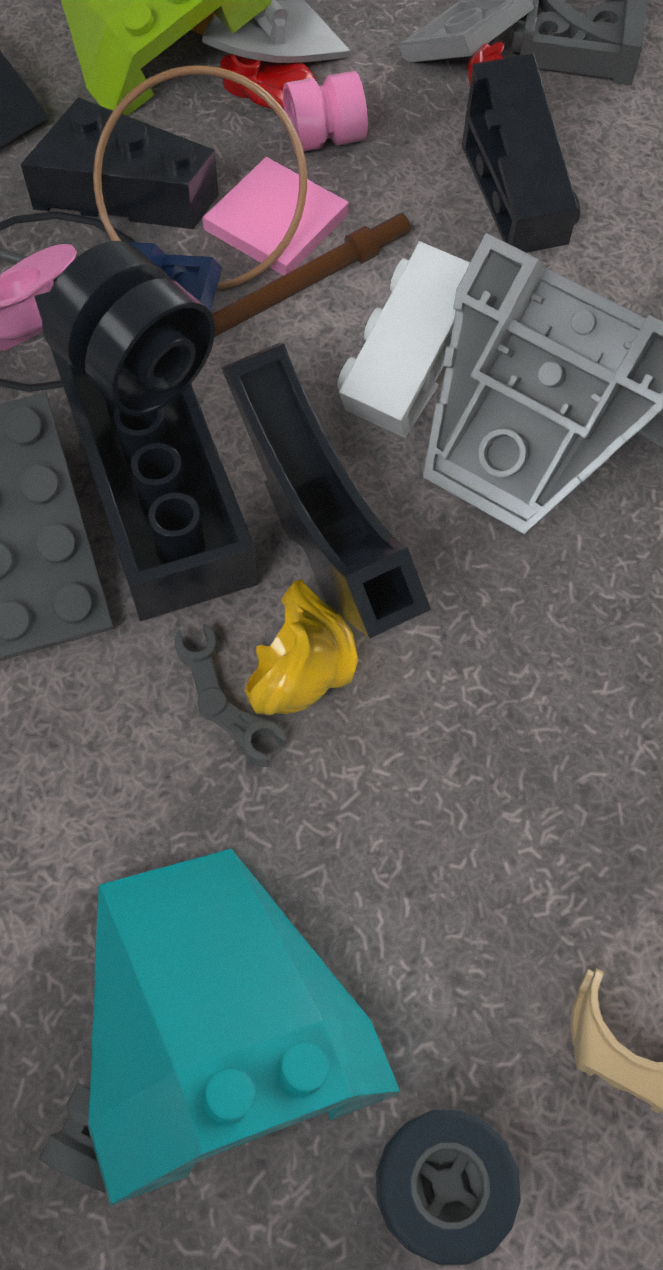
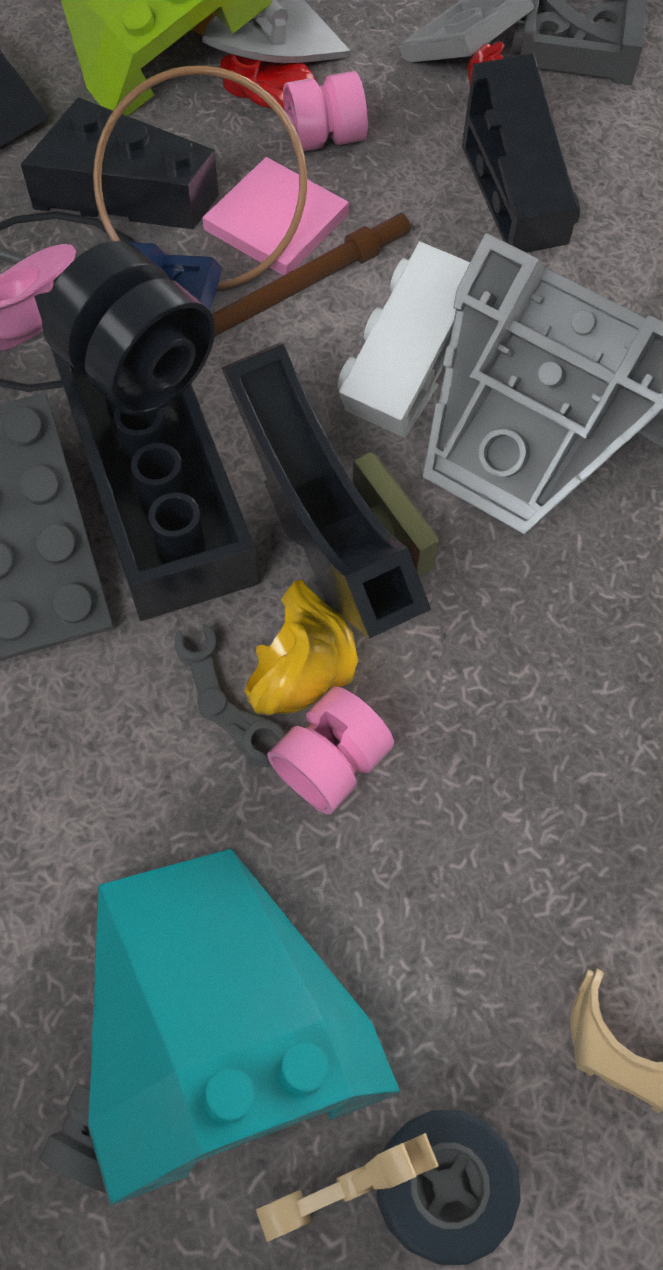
(337, 743): none -> bright pink wheel
(381, 1172): none -> tan piece
(395, 510): none -> olive plate

